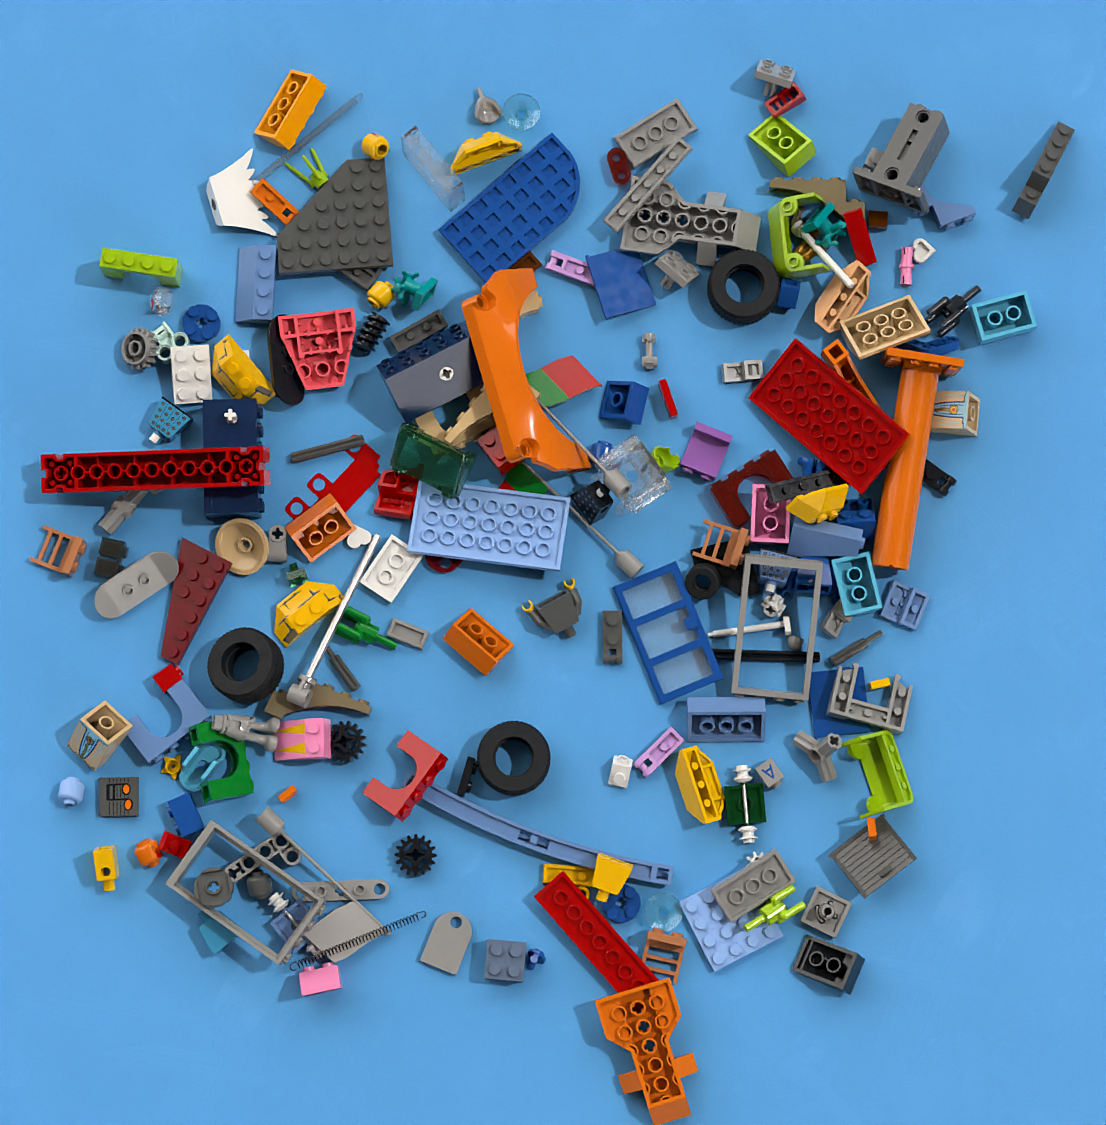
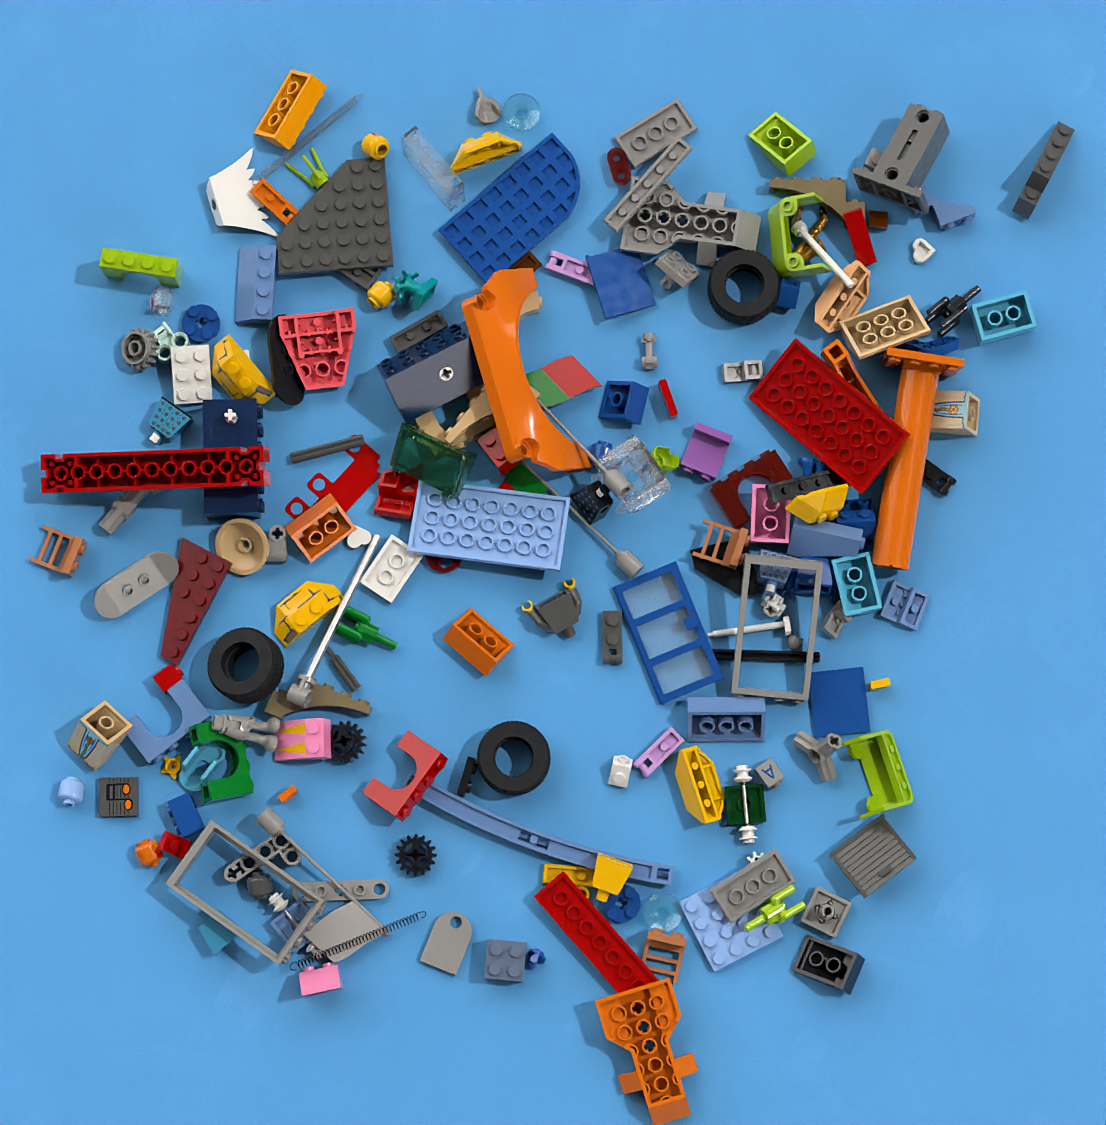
(106, 857): yellow torso -> none
(112, 549): clear smoke piece -> none
(205, 880): dark grey plate -> none
(296, 576): clear green tile -> none
(371, 332): black piece -> none
(407, 633): light grey tile -> none
(697, 591): black tyre -> none
(774, 75): light grey plate -> none
(800, 98): red slope -> none
(819, 221): teal piece -> none
(844, 707): light grey wedge -> none
(854, 649): dark grey axle -> none
(871, 828): orange tile -> none
(906, 266): bright pink pin -> none

